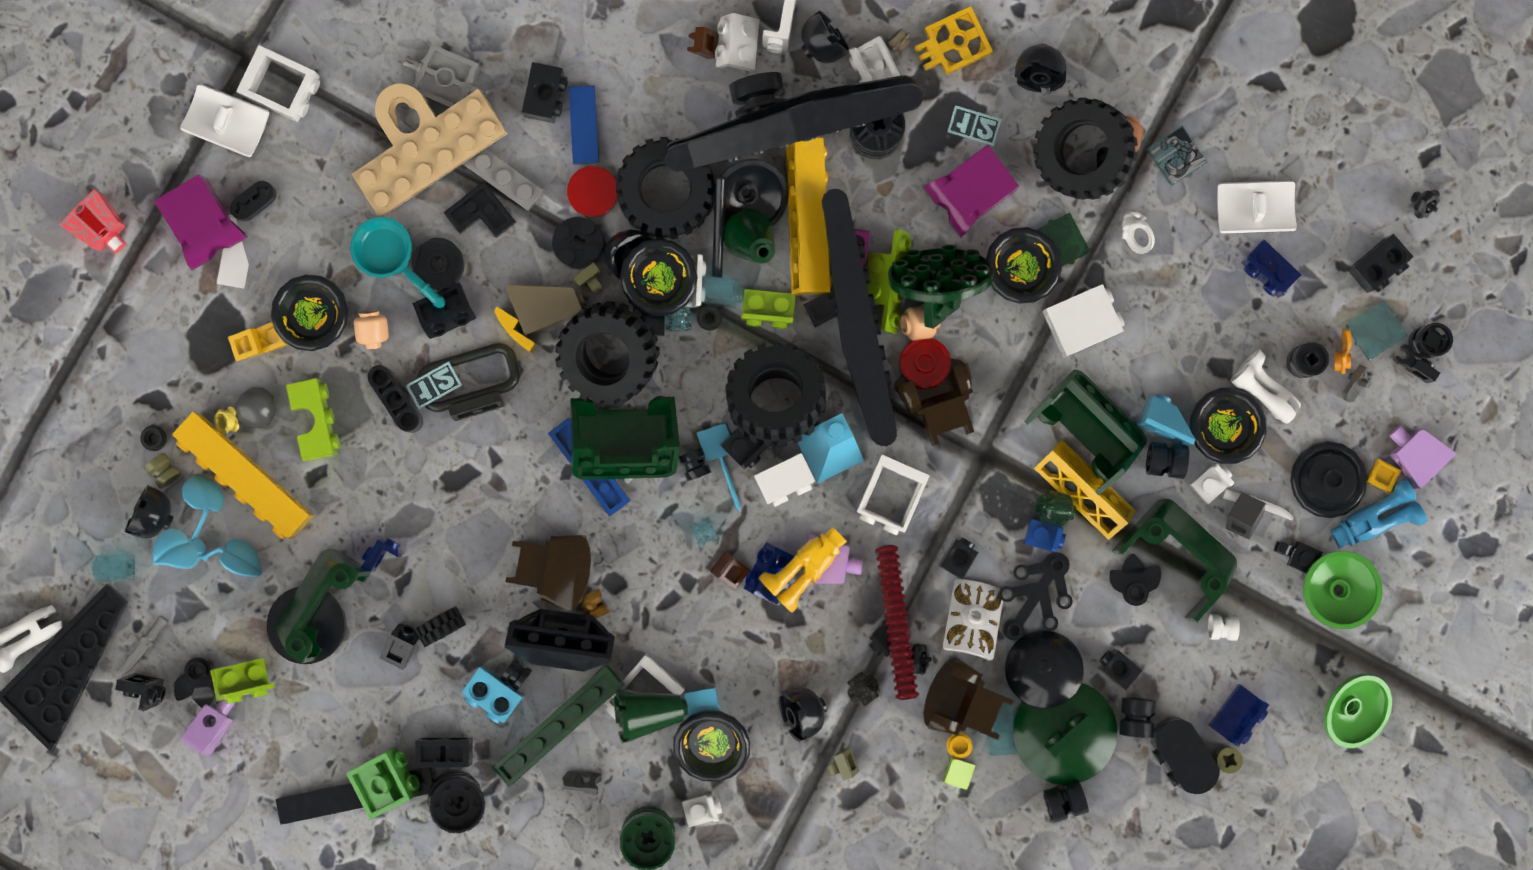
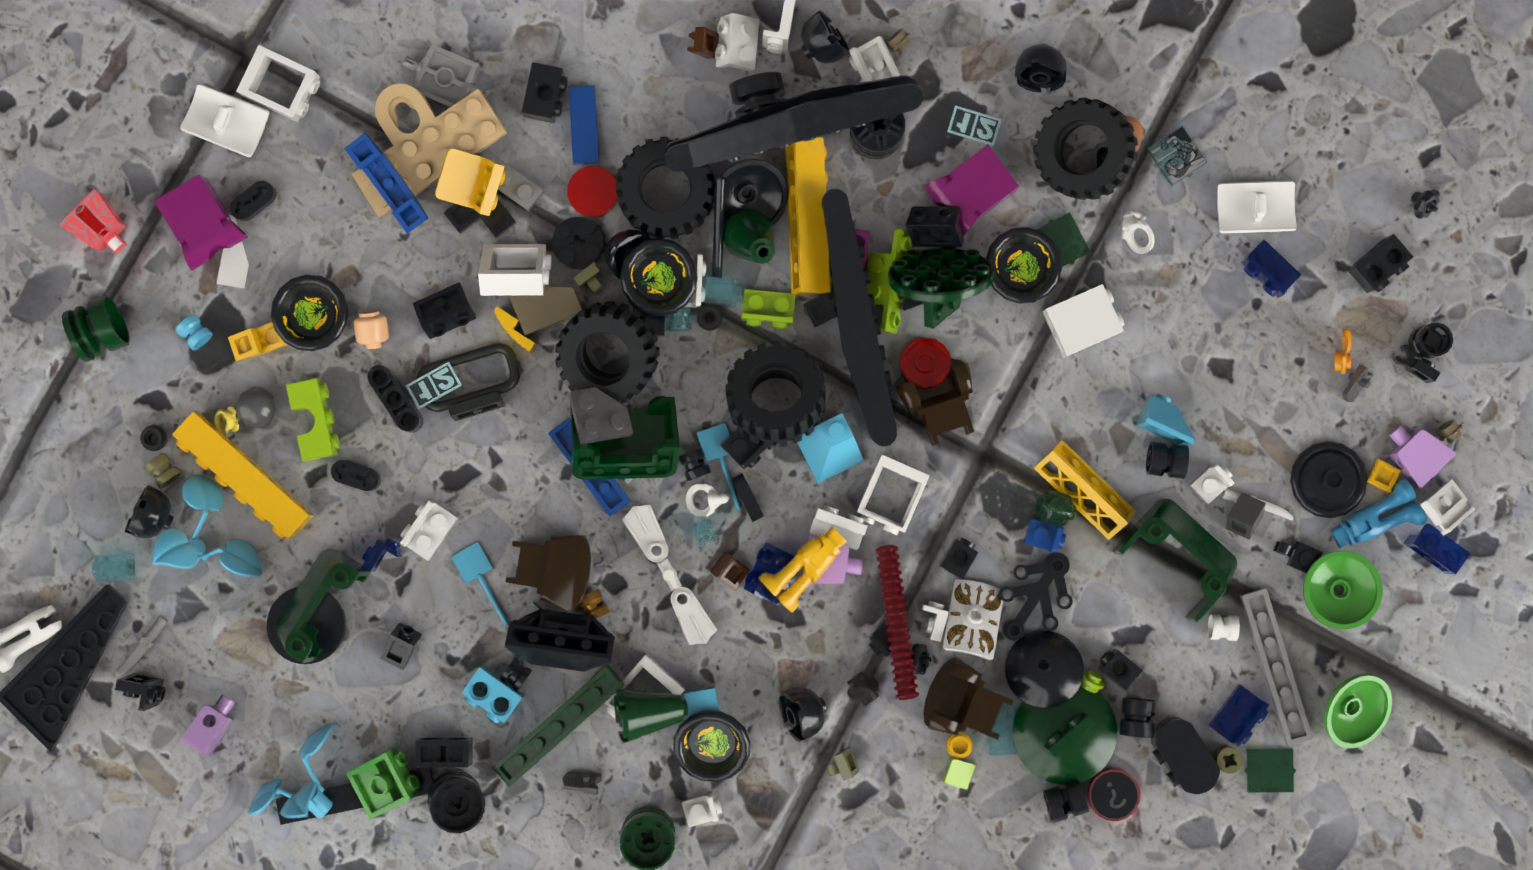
(96, 328): none -> dark green wheel
(194, 332): none -> medium azure wheel
(195, 685): black plate -> none
(240, 680): lime bracket -> none
(309, 796): none -> medium azure plant
(354, 481): none -> black beam
(383, 249): teal piece -> none
(387, 182): none -> blue slope
(428, 529): none -> white bracket
(430, 252): black plate -> none
(440, 626): black tyre -> none
(470, 181): none -> yellow bracket
(473, 564): none -> medium azure piece
(514, 281): none -> white window
(598, 416): none -> flat silver plate
(691, 615): none -> white piece
(715, 499): none -> white piece
(747, 497): none -> black beam
(784, 480): white brick -> none
(850, 529): none -> white bracket
(913, 324): light nougat head -> none
(935, 50): yellow piece -> none
(935, 226): none -> black bracket
(937, 624): none -> white bracket
(1092, 681): none -> lime plate
(1095, 423): dark green windscreen -> none
(1113, 794): none -> black tile
(1135, 576): black plate -> none
(1228, 425): black piece -> none
(1270, 393): white piece -> none
(1270, 770): none -> clear green piece
(1276, 667): none -> light grey plate
(1307, 360): black wheel -> none
(1376, 330): clear light blue piece -> none
(1438, 549): none -> clear blue bracket
(1447, 507): none -> white plate
(1449, 431): none -> dark tan plate

